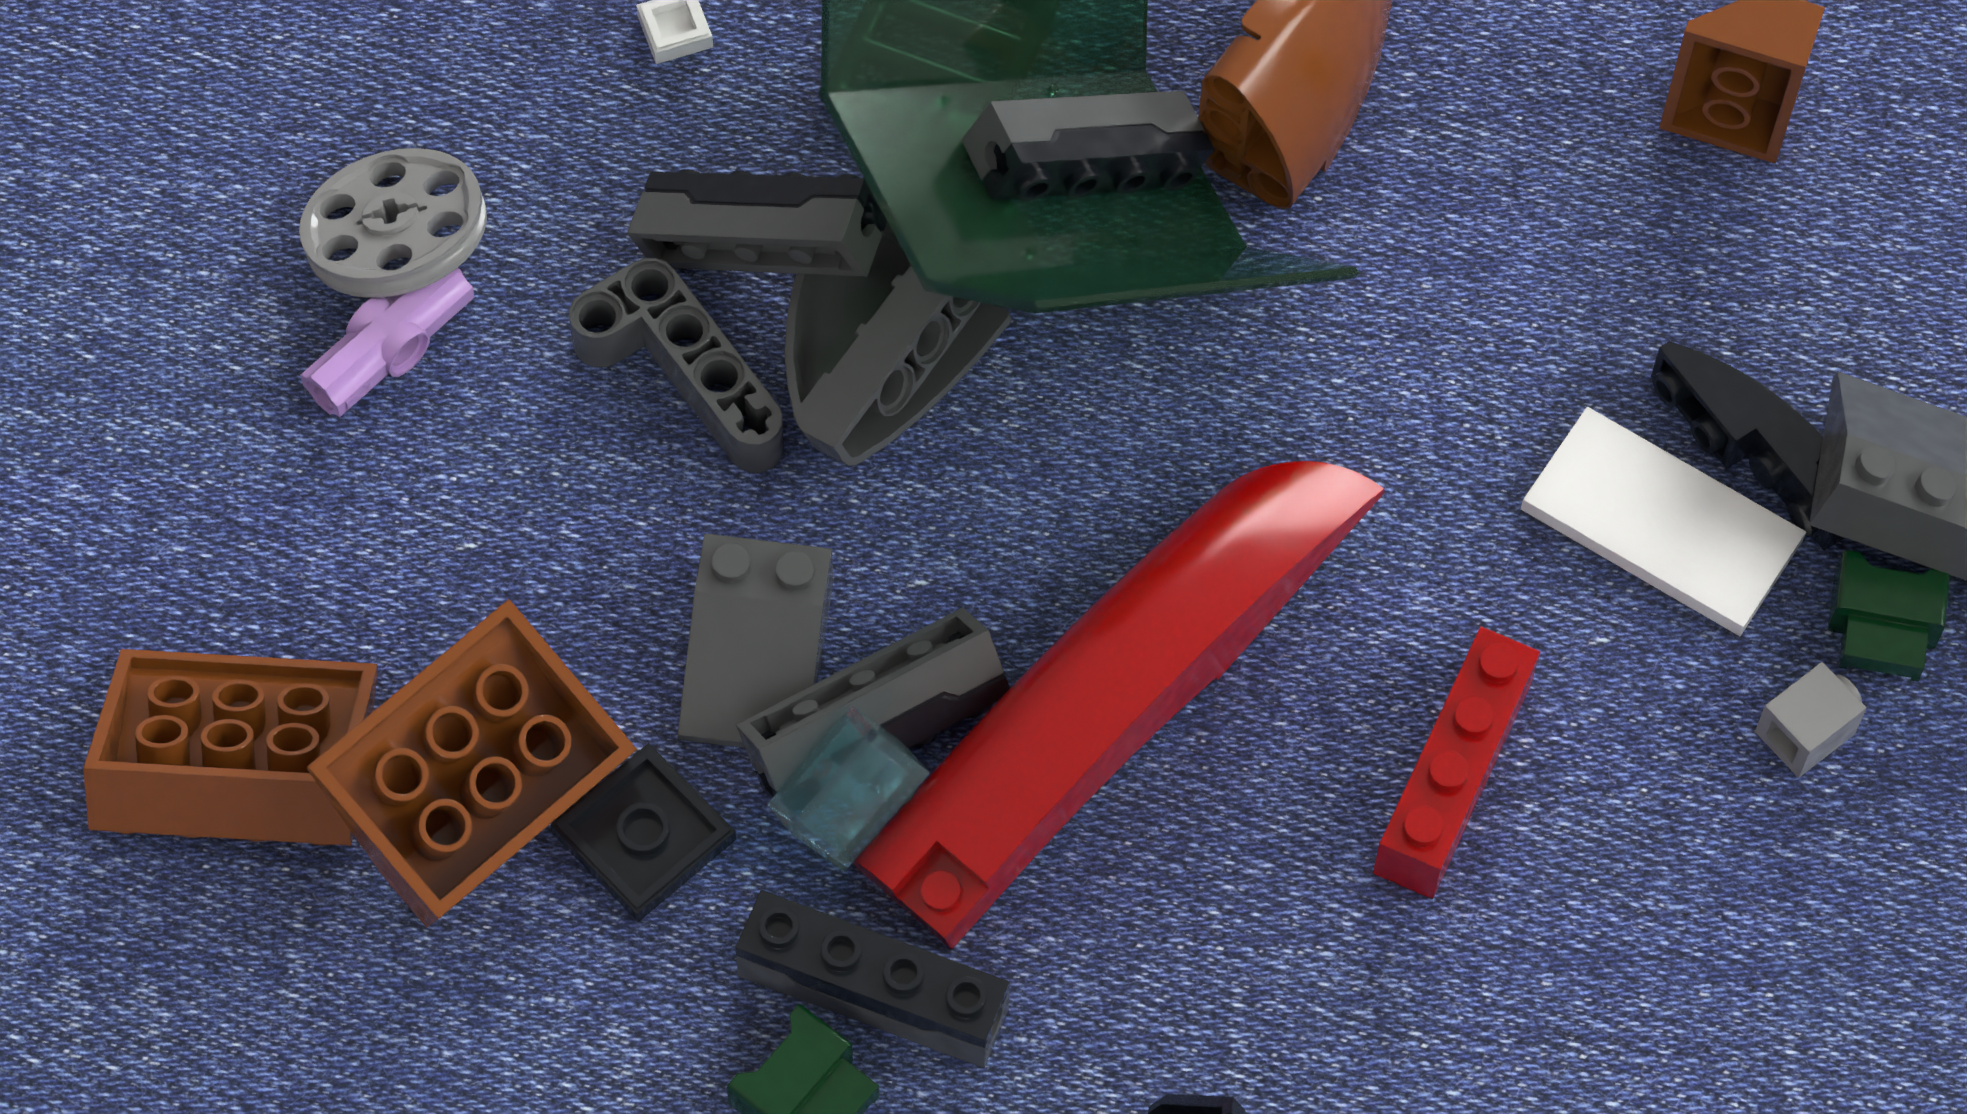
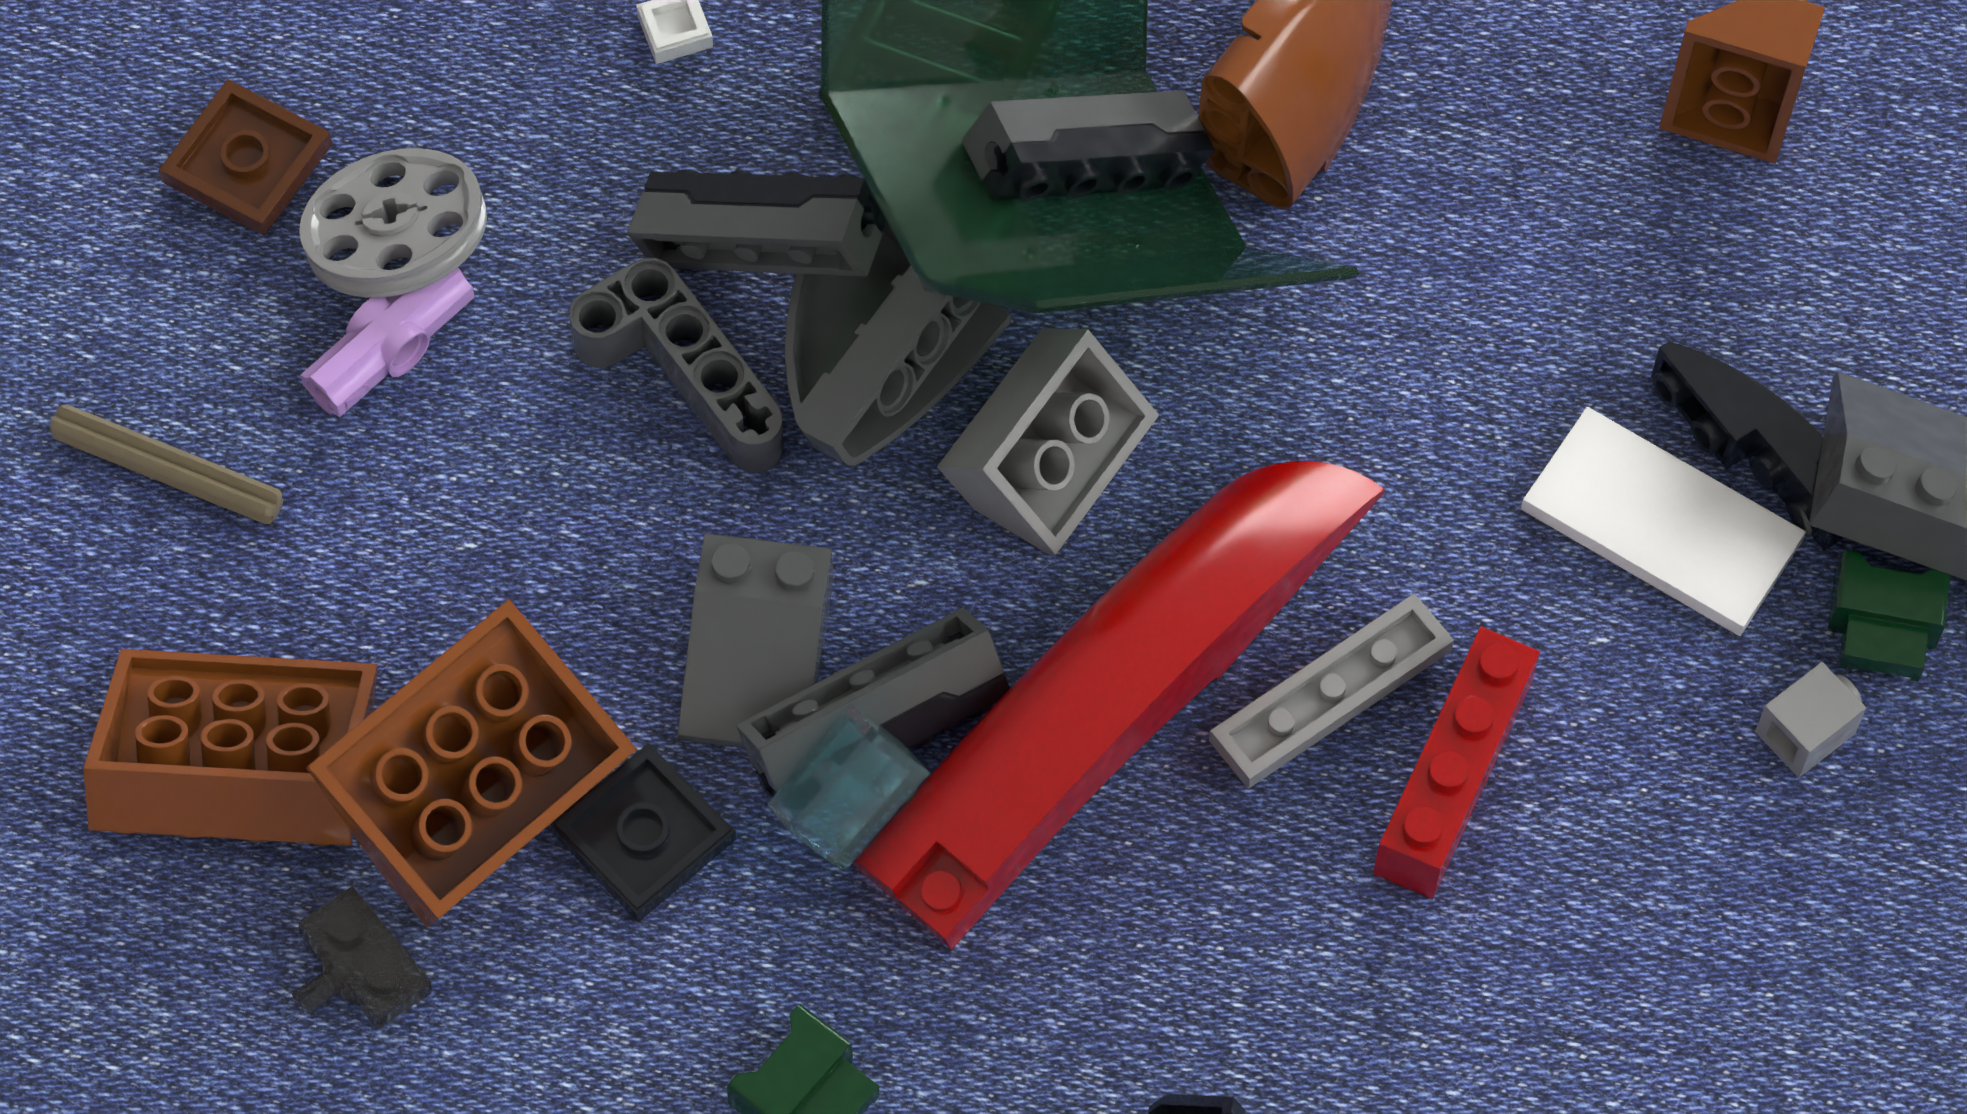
(166, 464): none -> dark tan axle
(245, 157): none -> reddish brown plate
(359, 962): none -> clear smoke plate
(872, 978): black piece -> none
(1049, 438): none -> light grey slope
(1331, 690): none -> light grey plate

